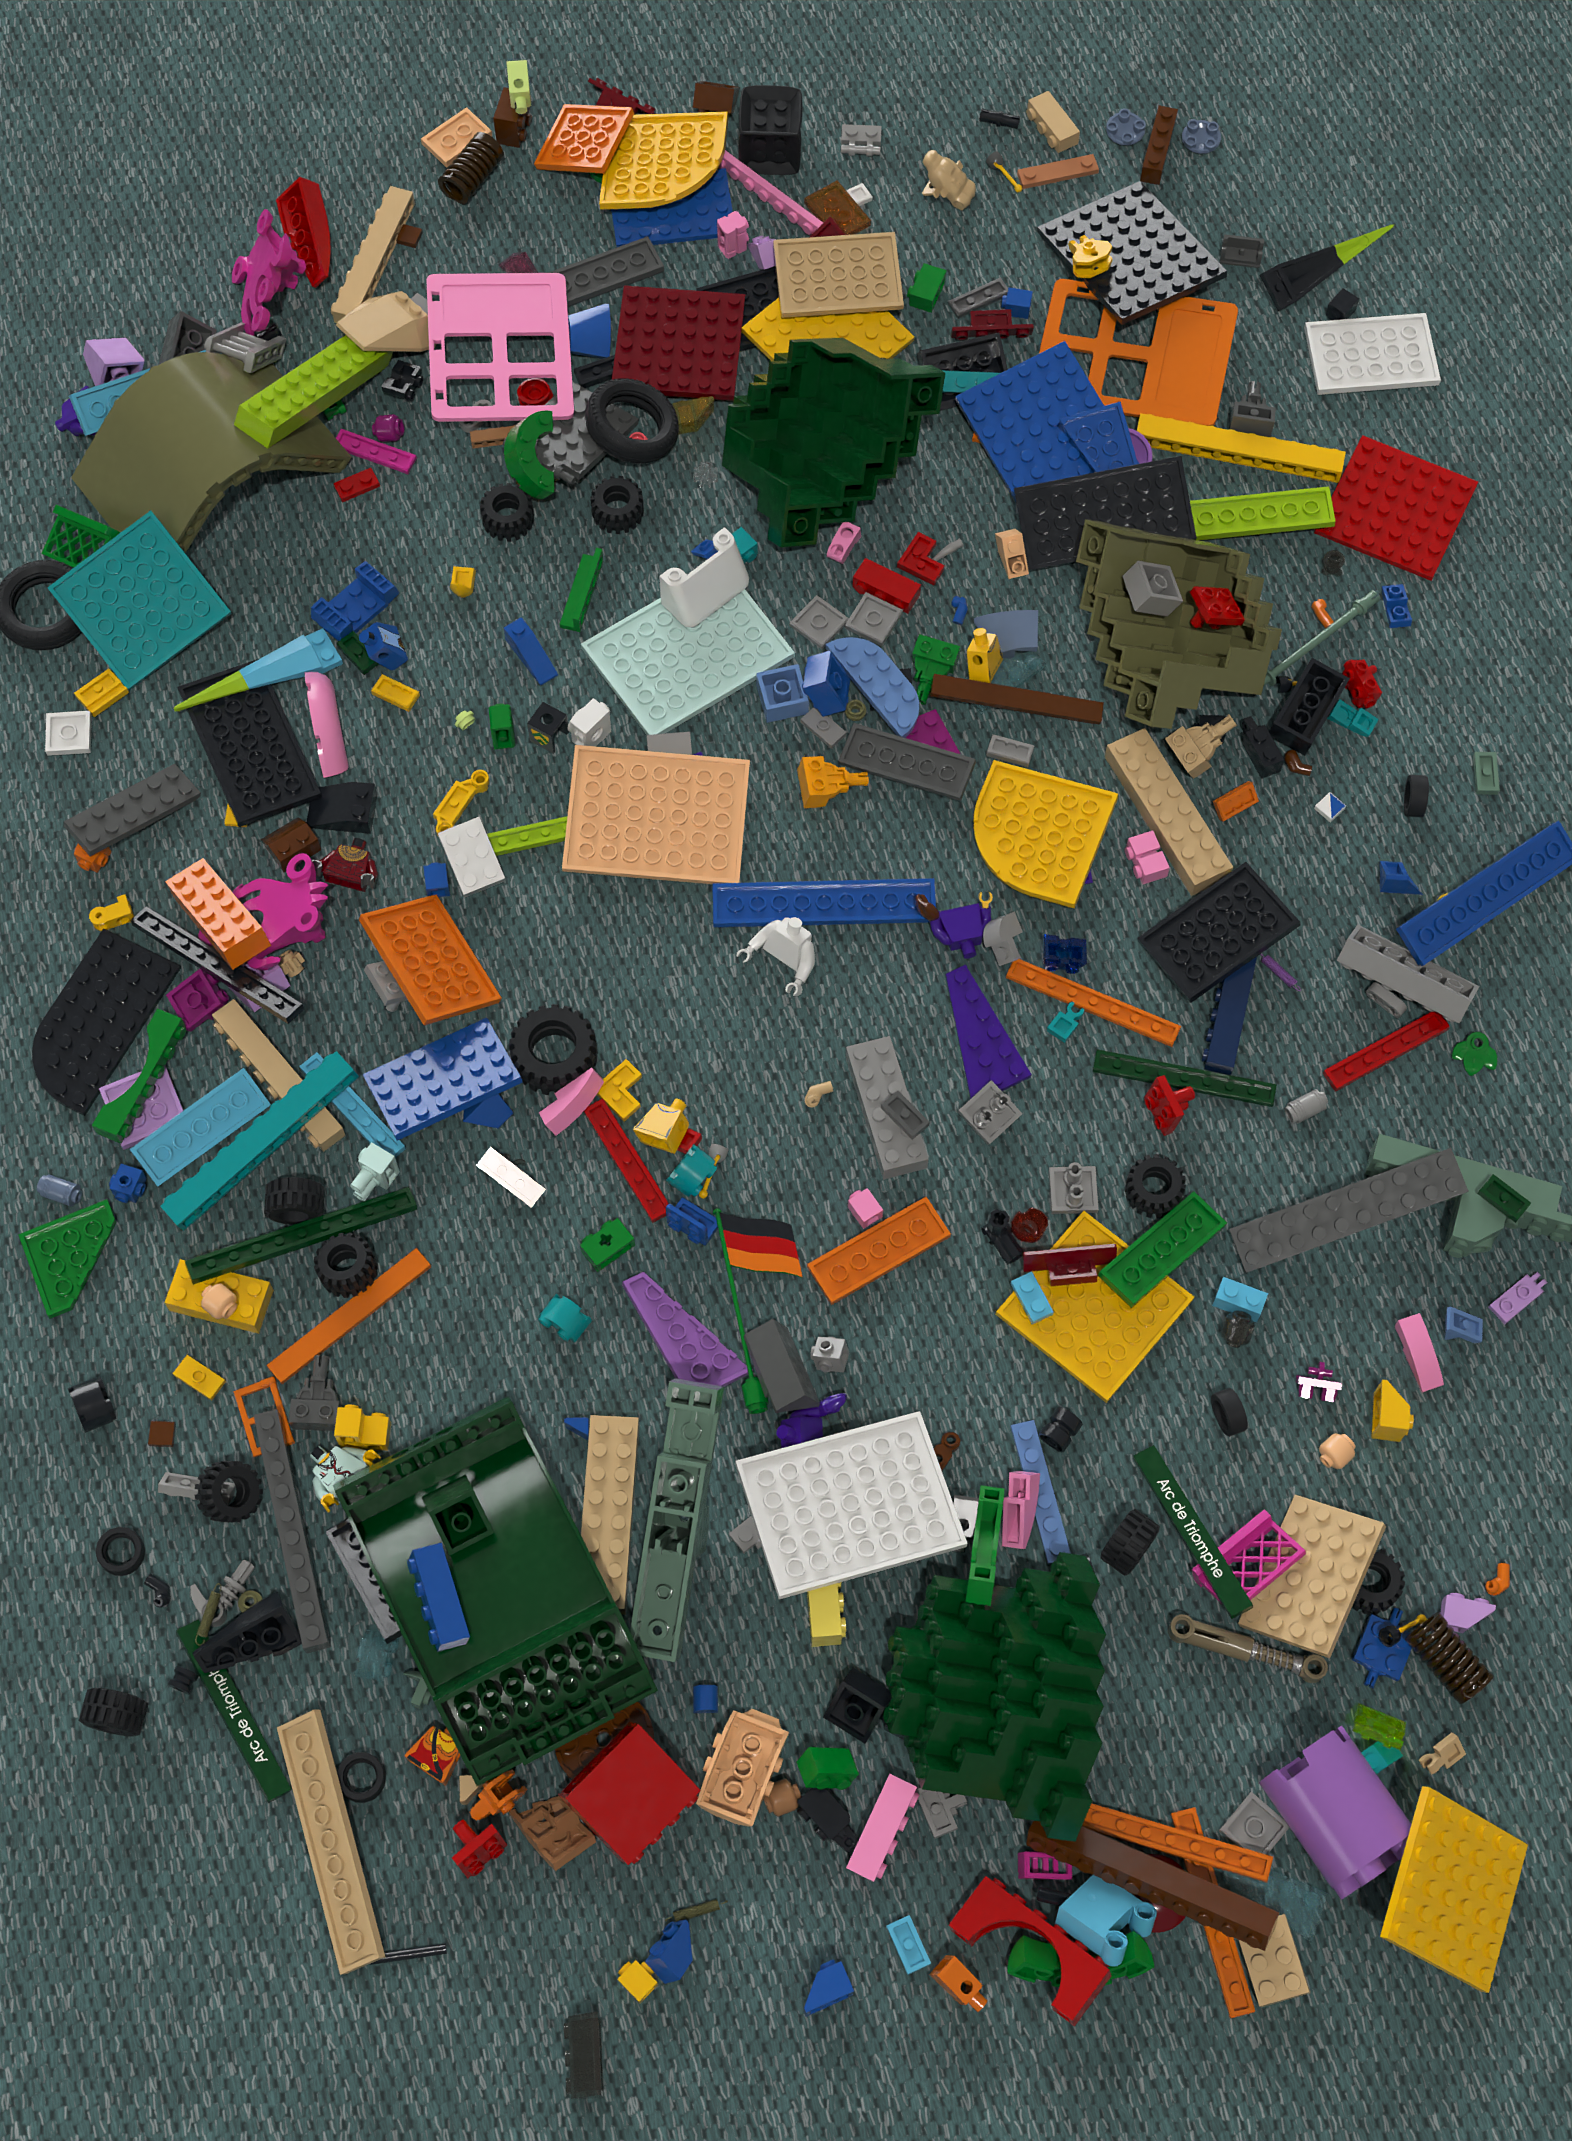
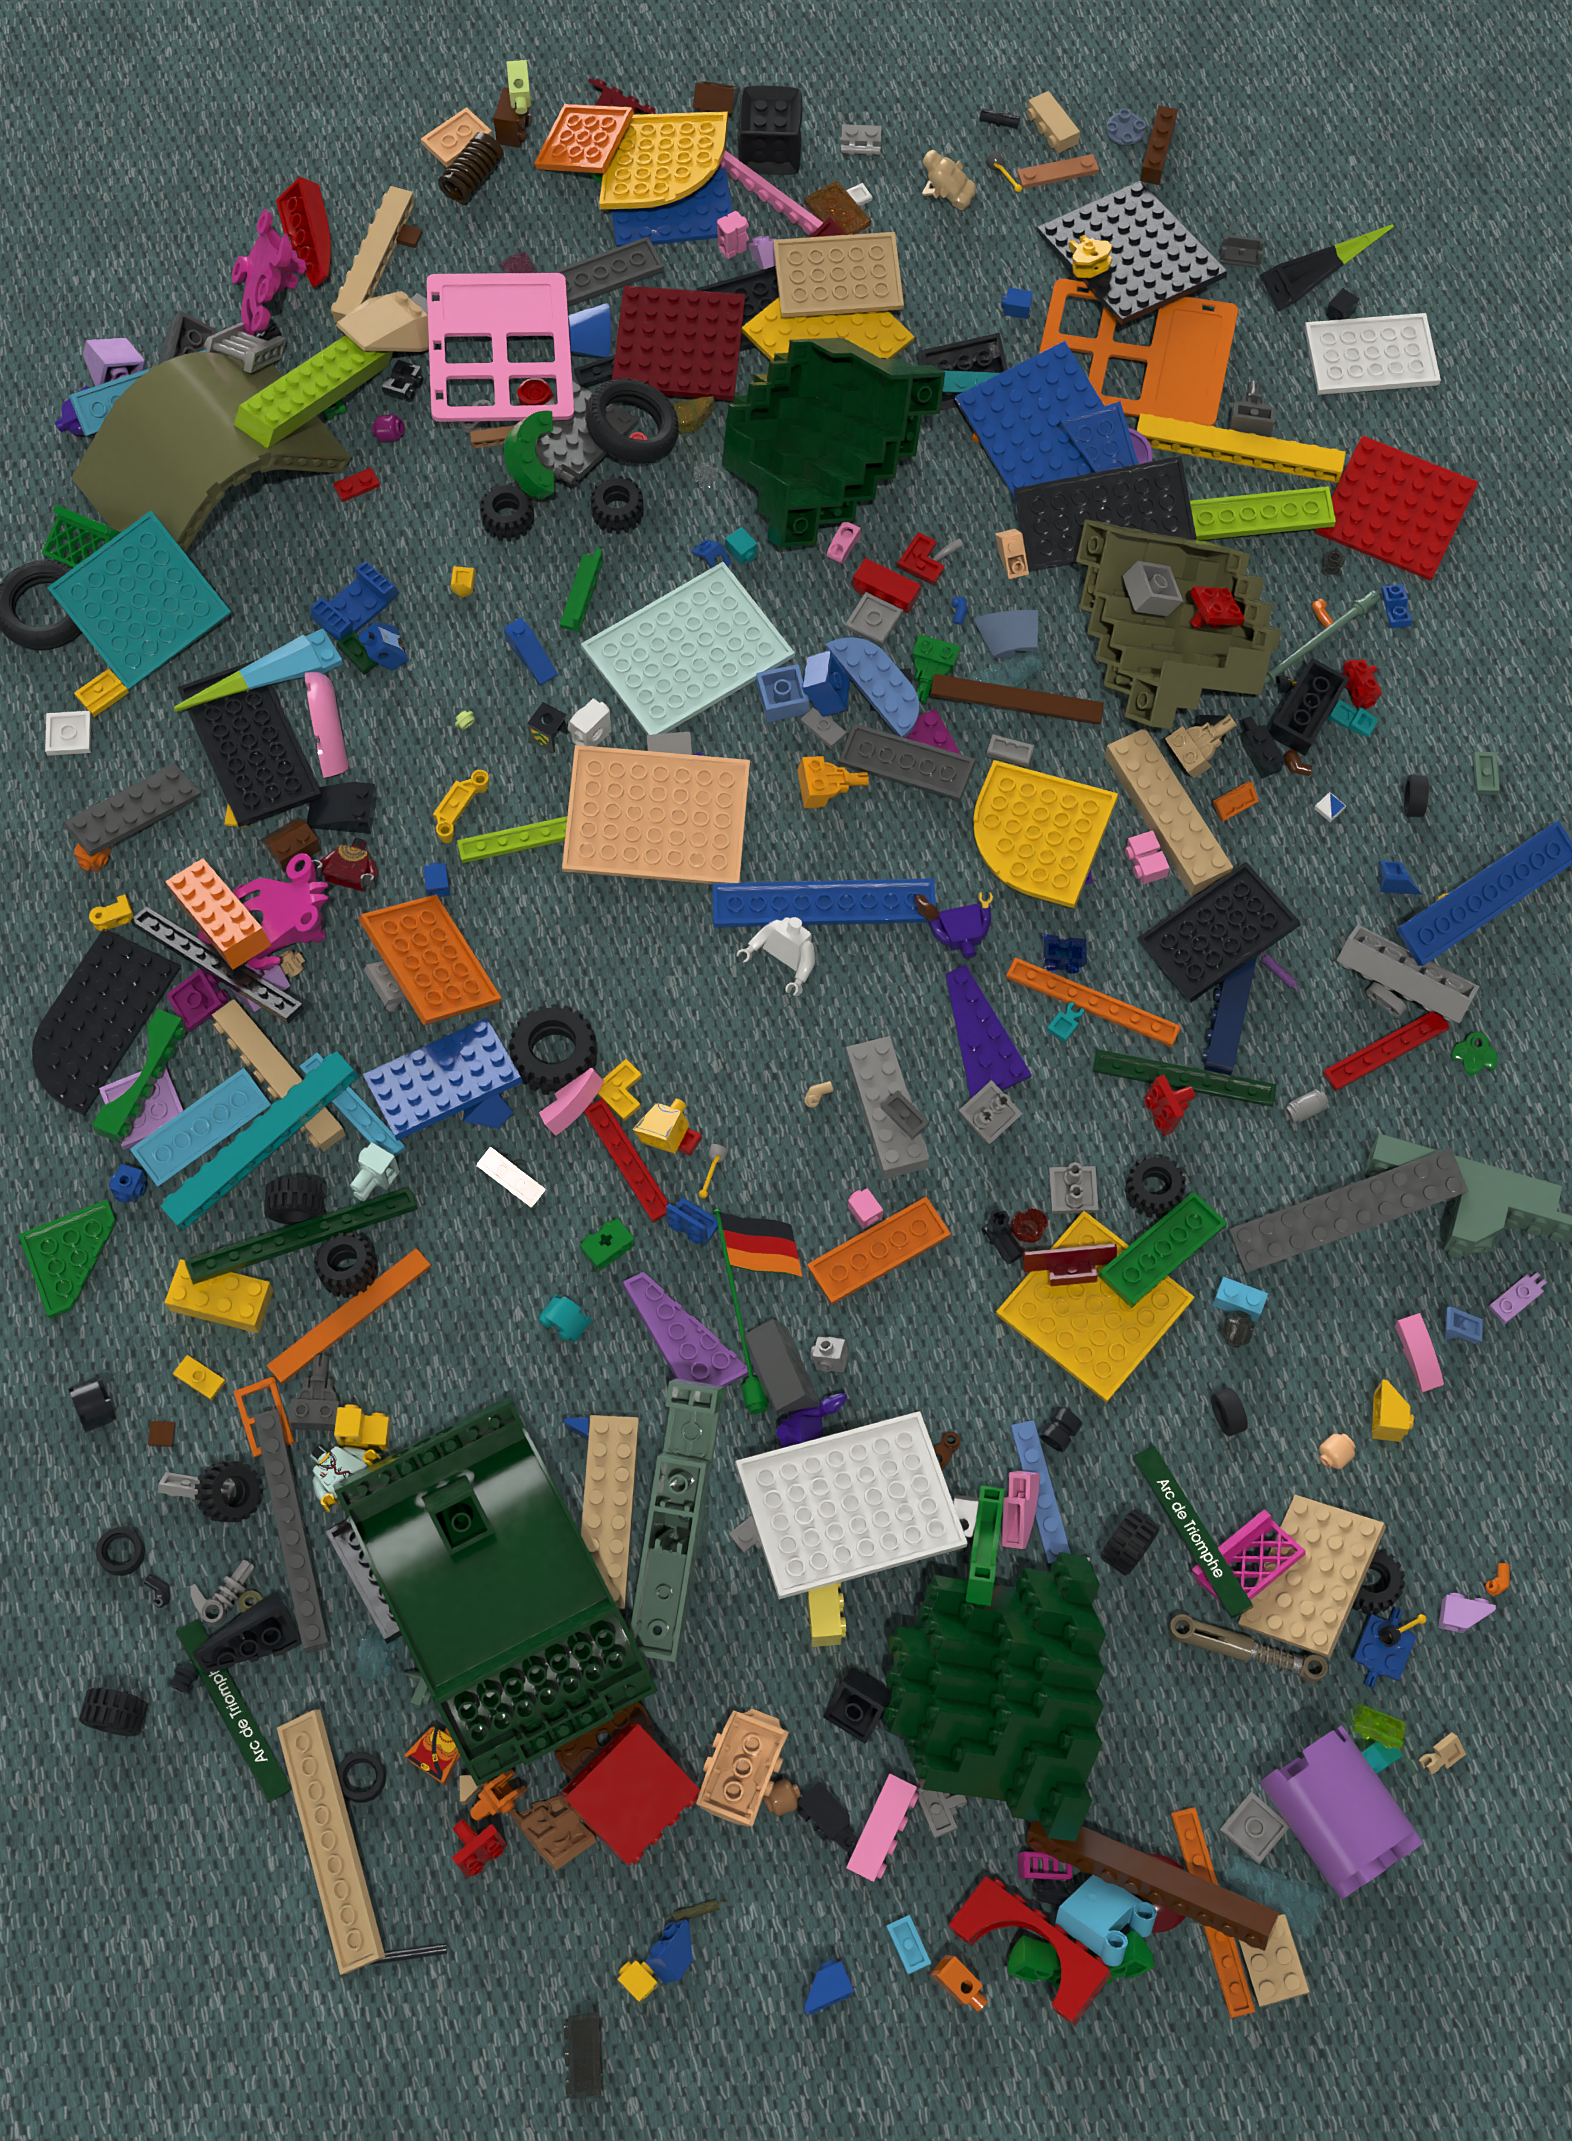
(59, 1190): sand blue head -> none
(209, 1614): olive piece -> none
(218, 1301): light nougat head -> none
(376, 451): dark pink tile -> none
(395, 693): yellow plate -> none
(438, 1597): blue brick -> none
(471, 857): white brick -> none
(501, 726): green brick -> none
(692, 1171): teal cylinder -> none
(705, 1699): blue brick -> none
(707, 587): white windscreen -> none
(819, 622): light grey tile -> none
(827, 1768): green brick -> none
(855, 704): olive plate -> none
(927, 287): green brick -> none
(978, 298): flat silver tile -> none
(983, 656): yellow torso -> none
(991, 322): dark red bracket -> none
(1000, 934): light grey brick -> none
(1032, 1297): medium azure plate -> none
(1178, 1842): orange tile -> none
(1201, 136): sand blue dish -> none
(1307, 1384): hips -> none
(1453, 1644): dark brown piece -> none
(1454, 1890): yellow plate -> none
(1504, 1198): dark green plate -> none

